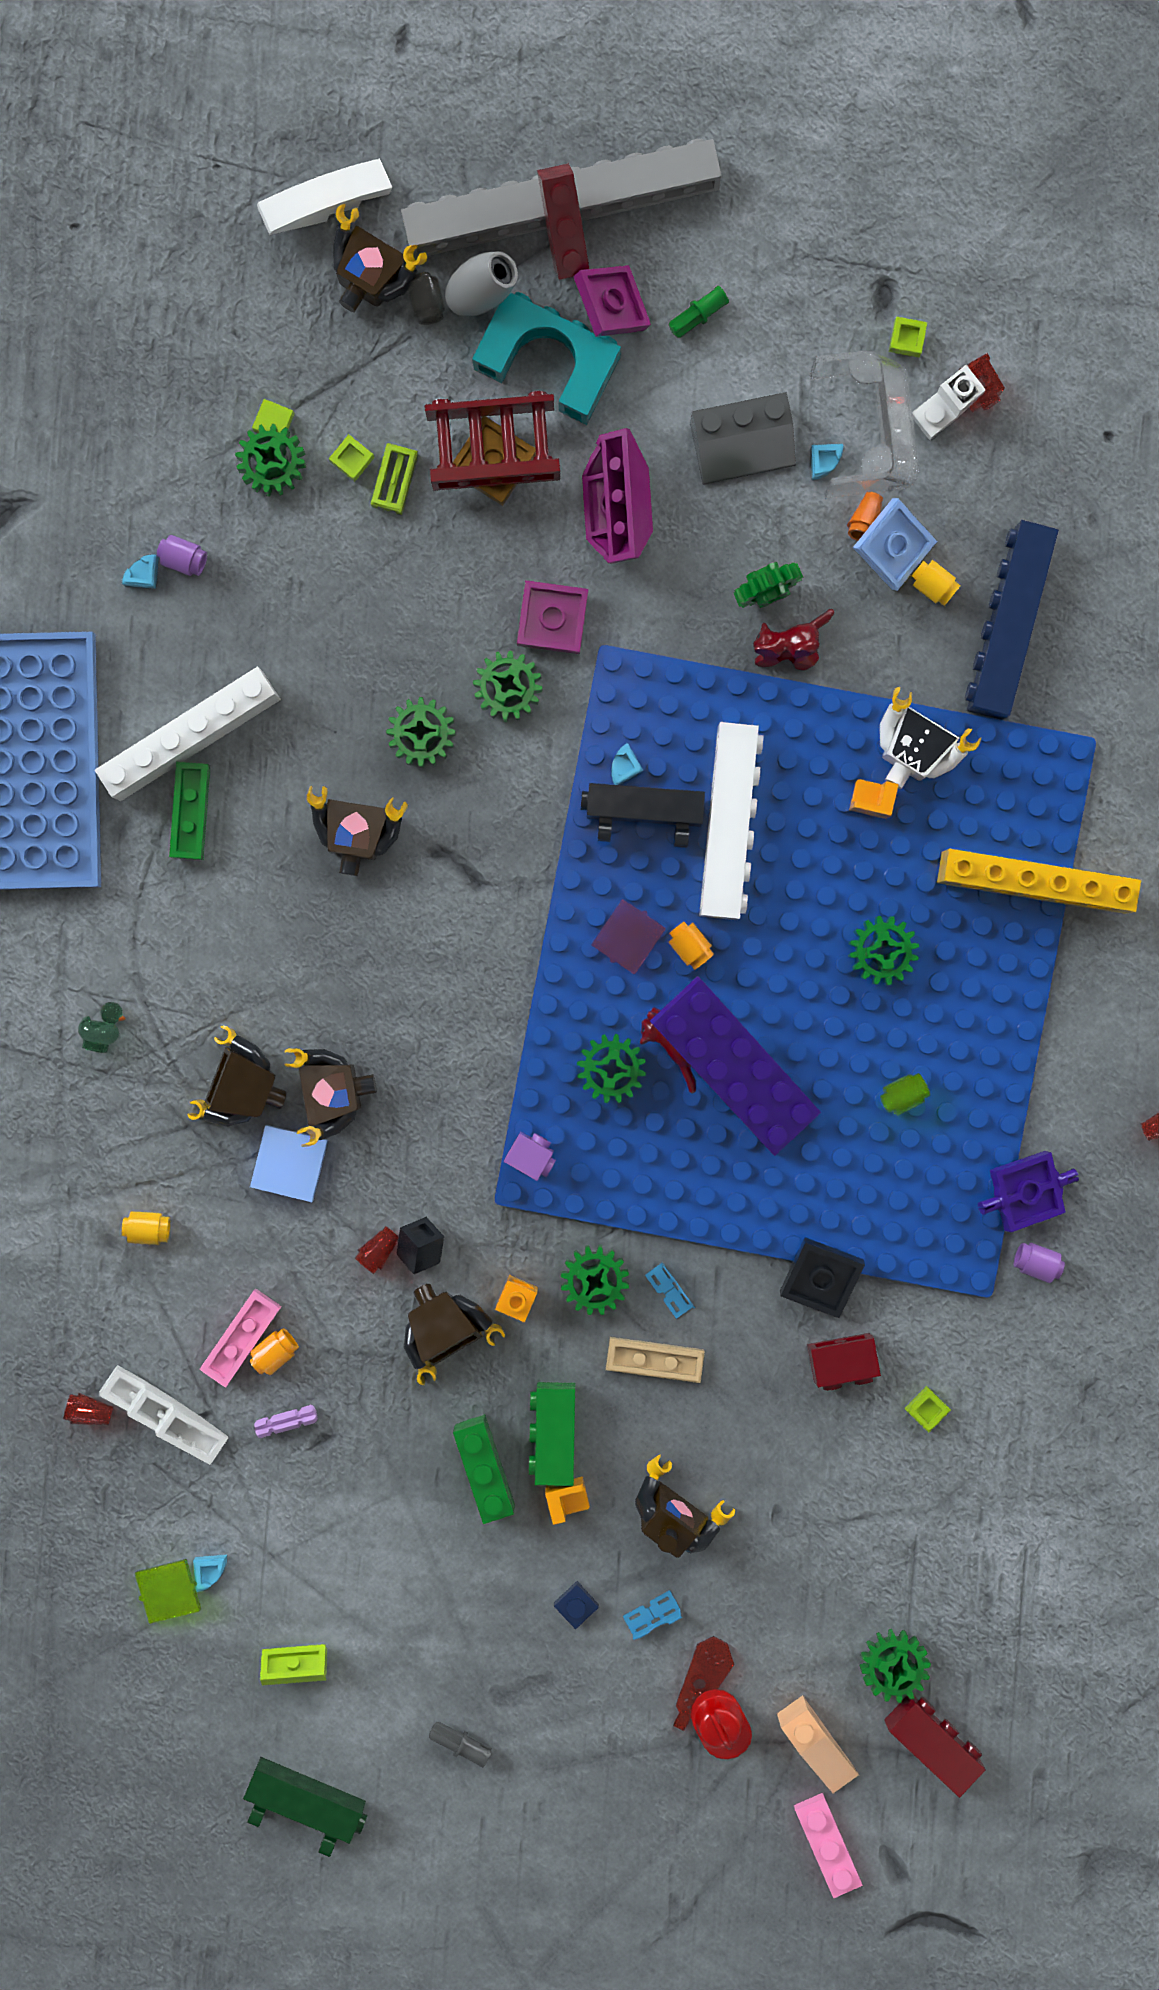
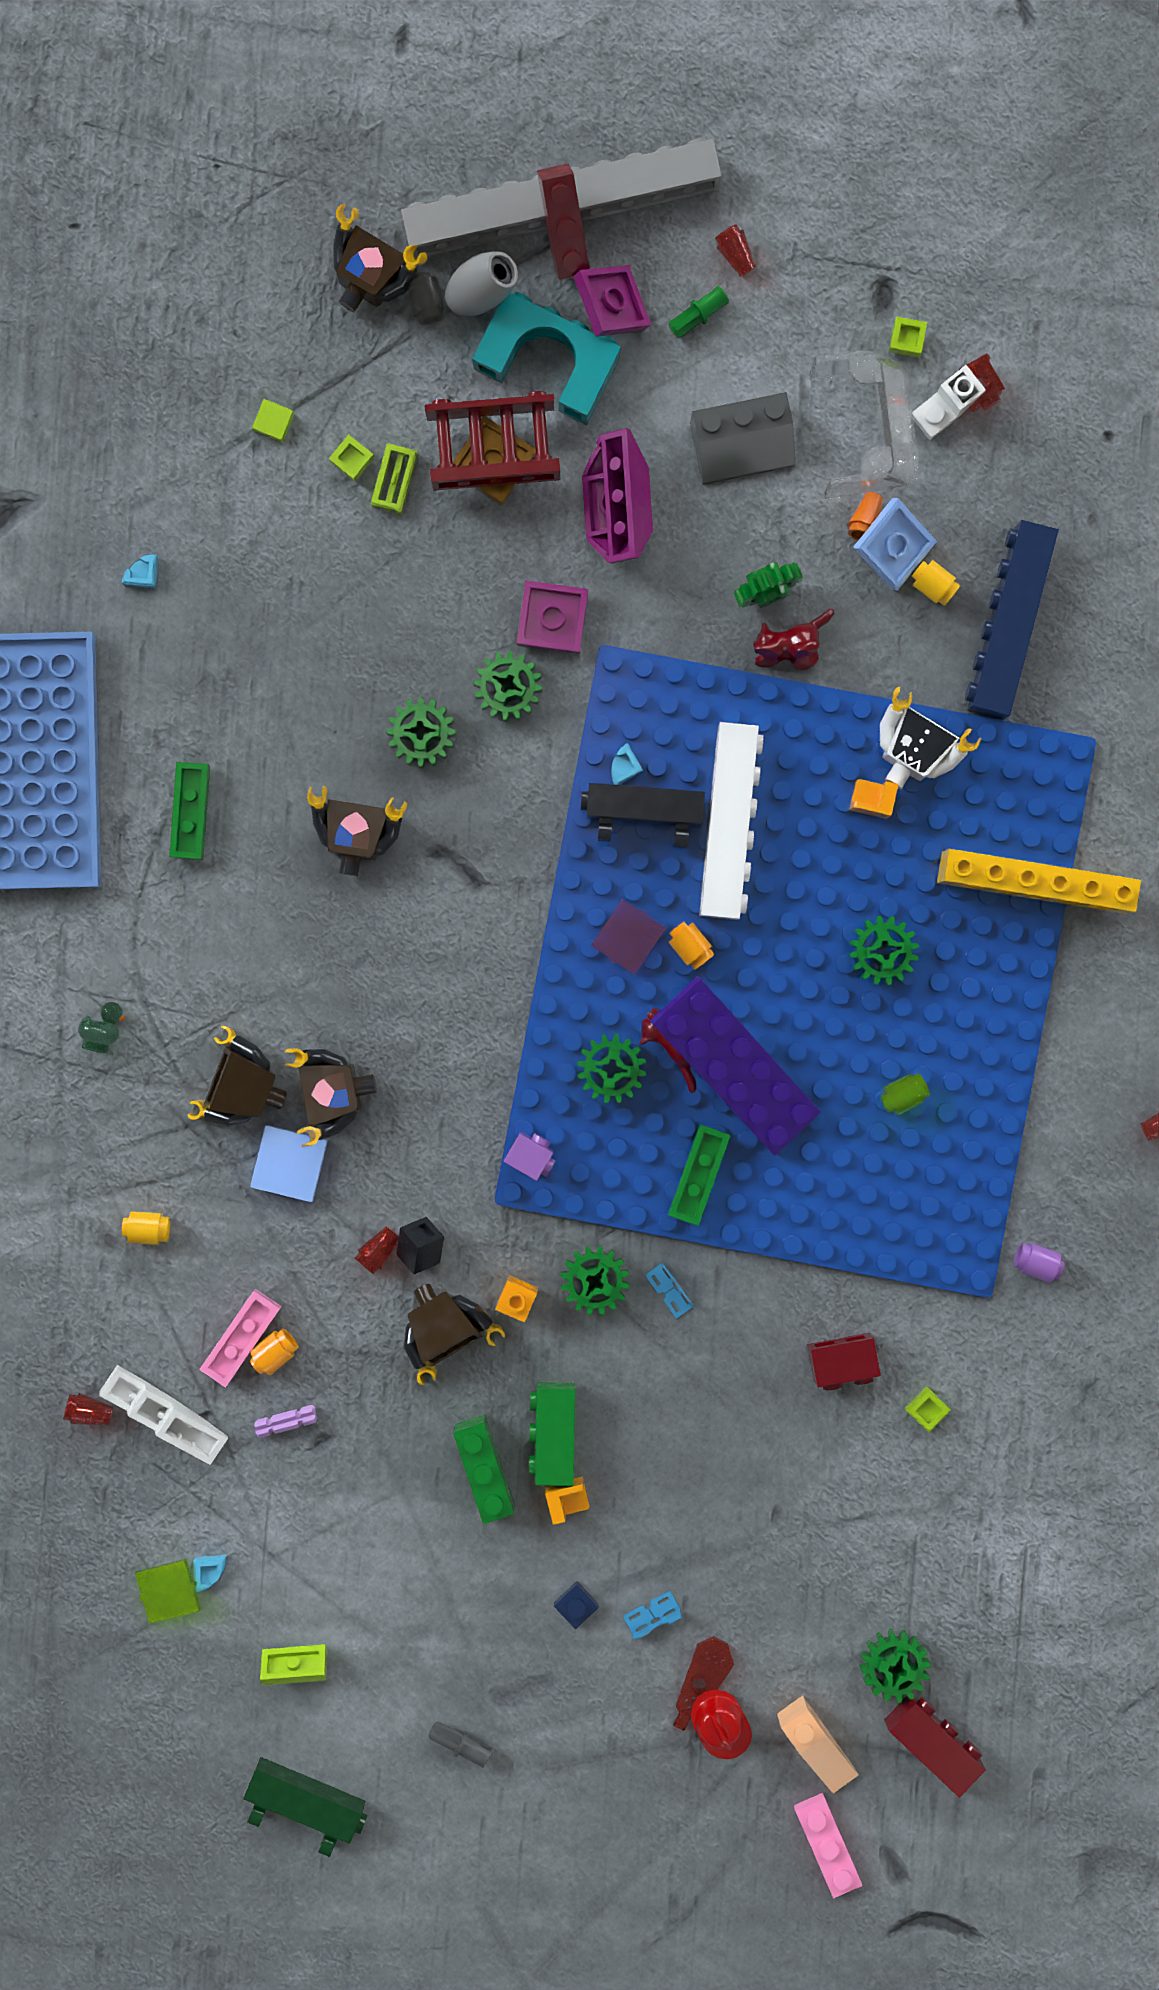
(181, 555): medium lavender brick -> none
(187, 734): white brick -> none
(264, 471): green gear -> none
(319, 197): white slope -> none
(655, 1359): tan tile -> none
(672, 1519): torso -> none
(699, 1174): none -> green plate
(736, 250): none -> clear red cone
(822, 1277): black plate -> none
(824, 459): medium azure tile -> none
(1027, 1191): dark purple plate -> none

